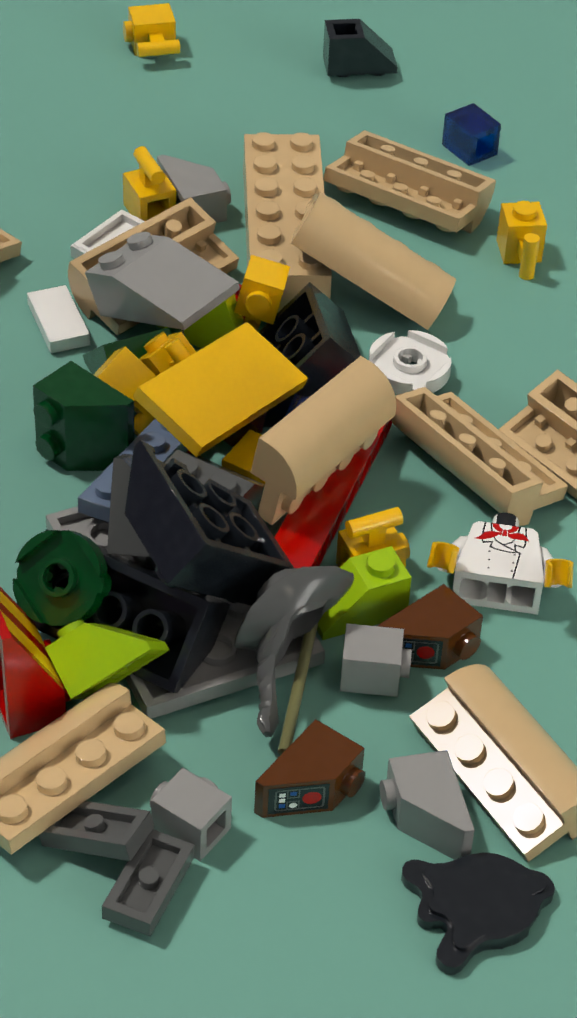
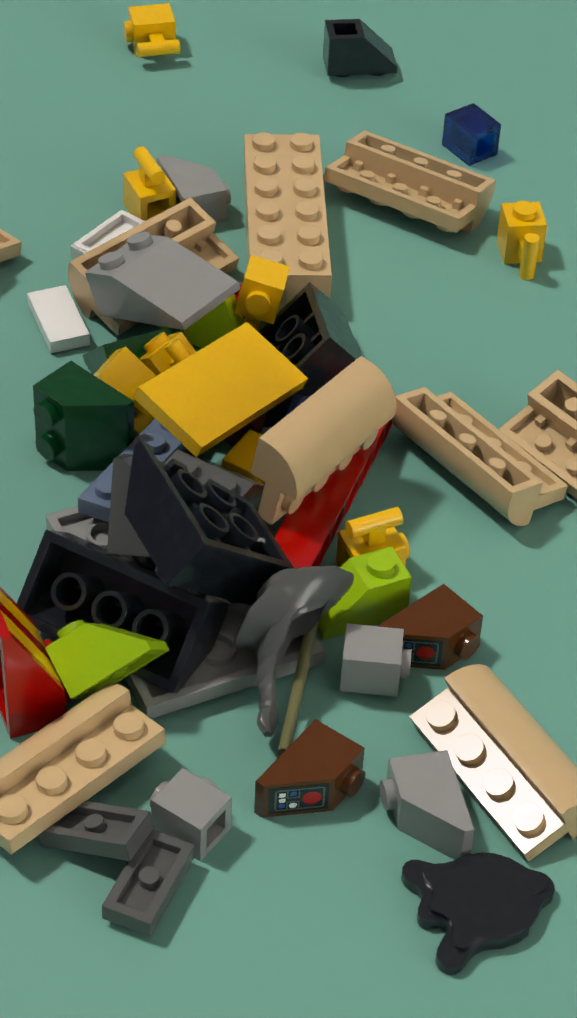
(86, 582): dark green plate -> none
(373, 260): tan brick -> none
(395, 354): white plate -> none
(501, 565): white torso -> none

